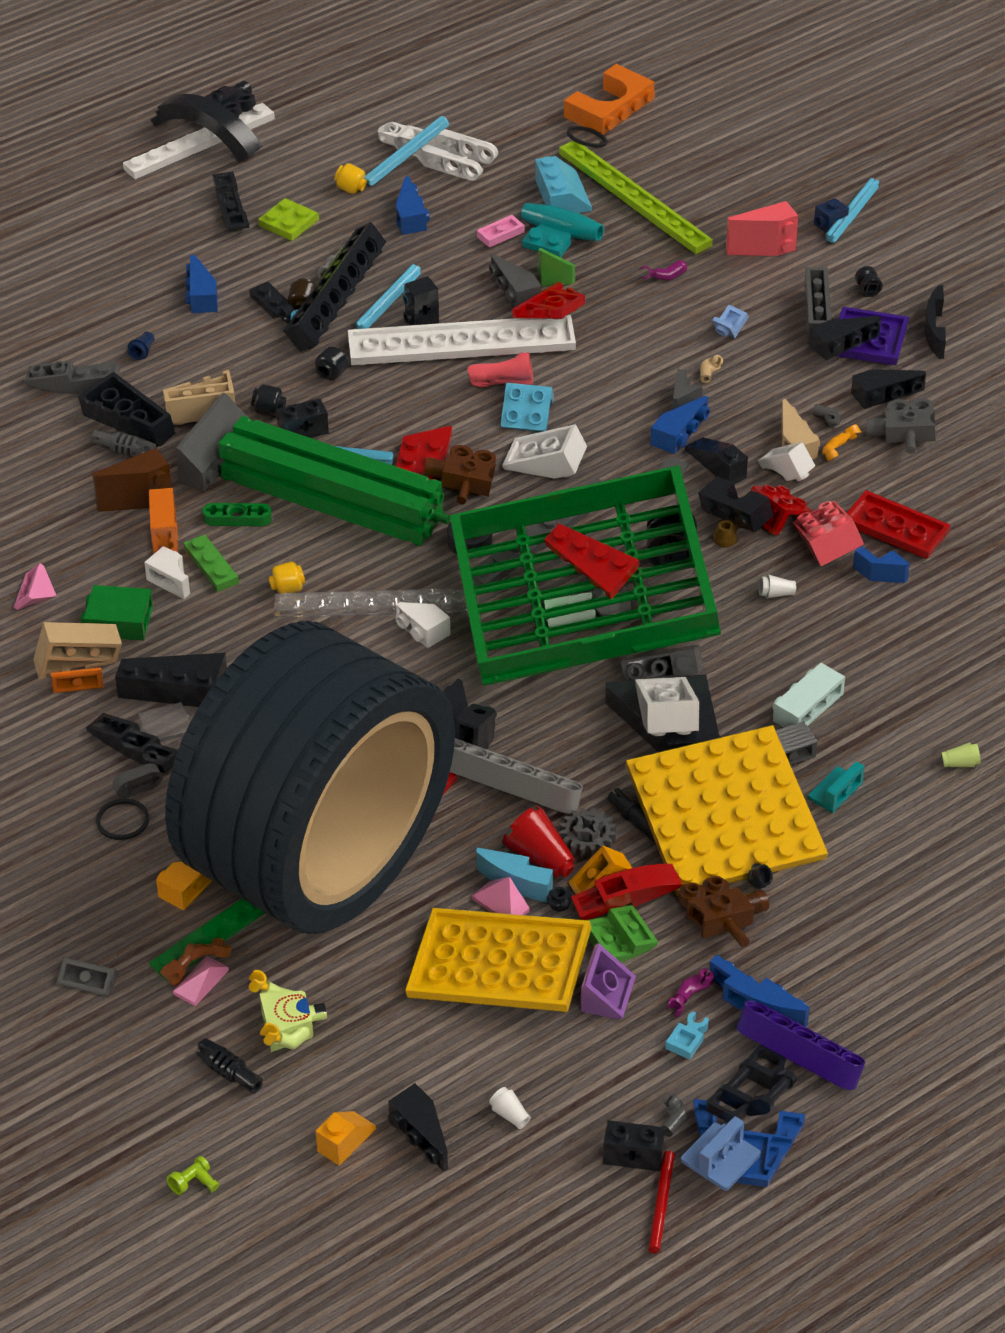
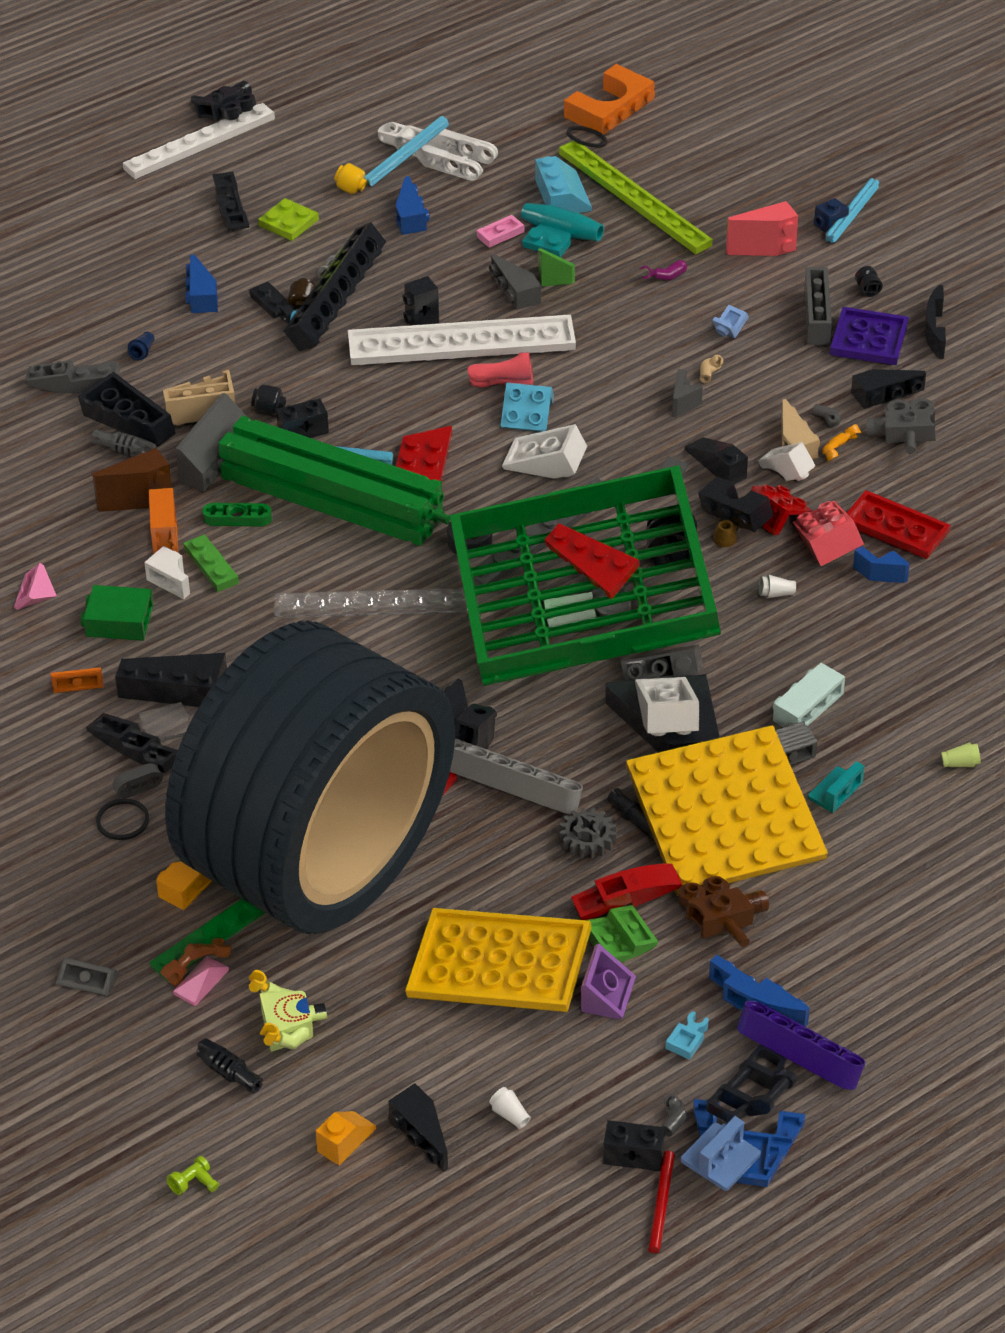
(75, 645): tan wedge -> none
(214, 117): black arch -> none
(287, 578): yellow head -> none
(331, 363): black head -> none
(387, 298): medium azure axle -> none
(423, 621): white slope -> none
(464, 471): reddish brown piece -> none
(501, 897): bright pink slope -> none
(529, 880): medium azure slope -> none
(539, 840): red cone -> none
(550, 303): red wing -> none
(559, 898): black plate -> none
(601, 864): light orange slope -> none
(676, 426): blue slope -> none
(688, 987): magenta arm -> none
(760, 876): black plate -> none
(843, 334): black slope -> none

